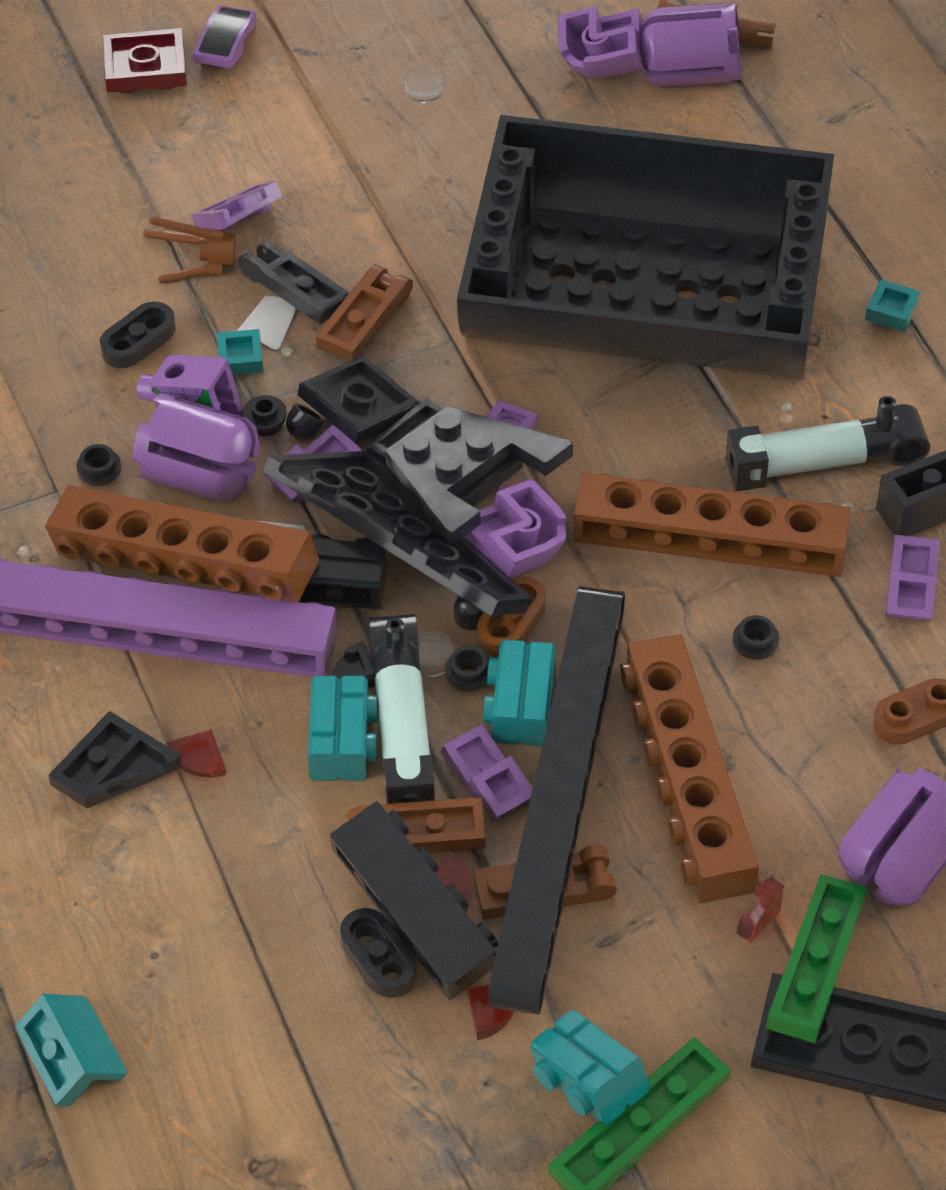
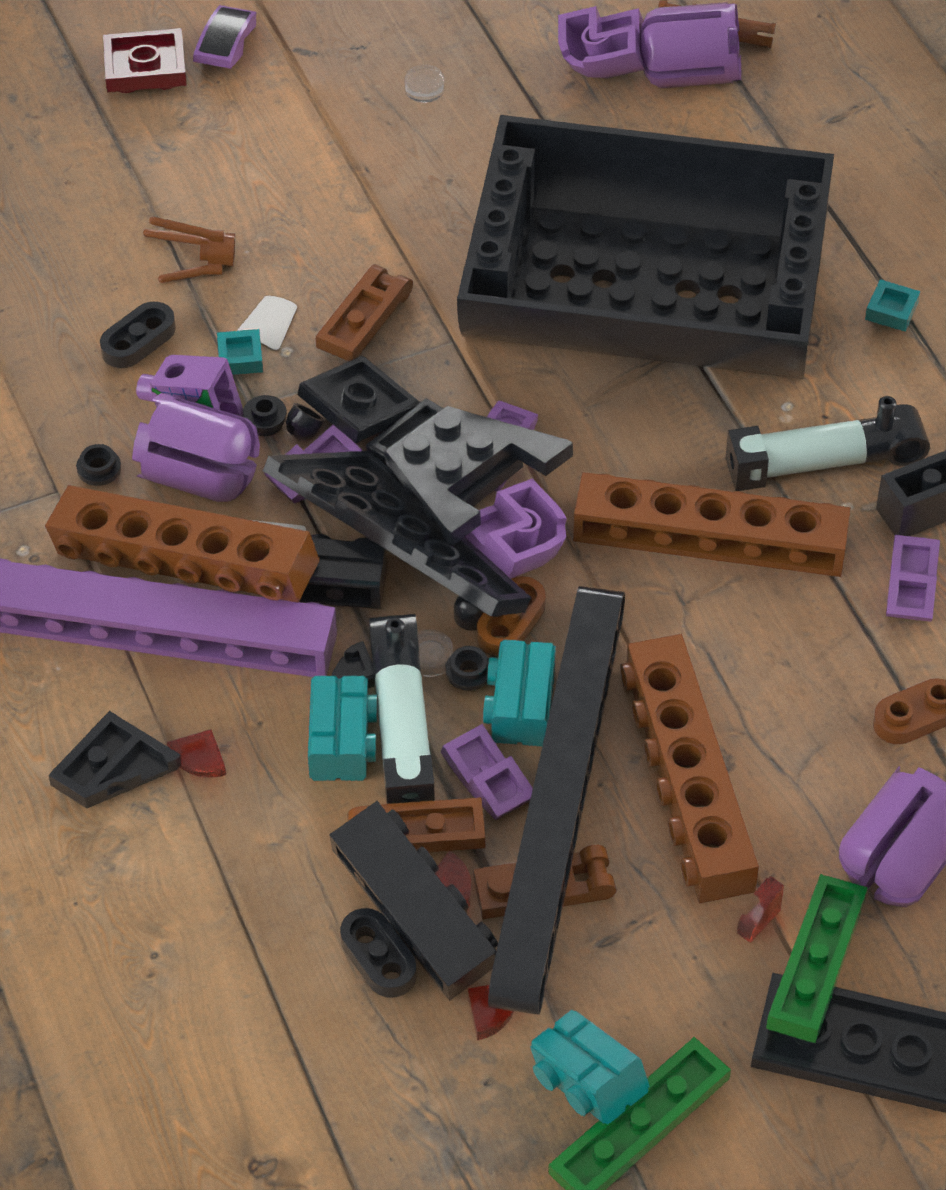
(68, 1046): teal panel -> none
(227, 212): medium lavender wing -> none
(293, 281): black hinge -> none
(756, 628): black plate -> none

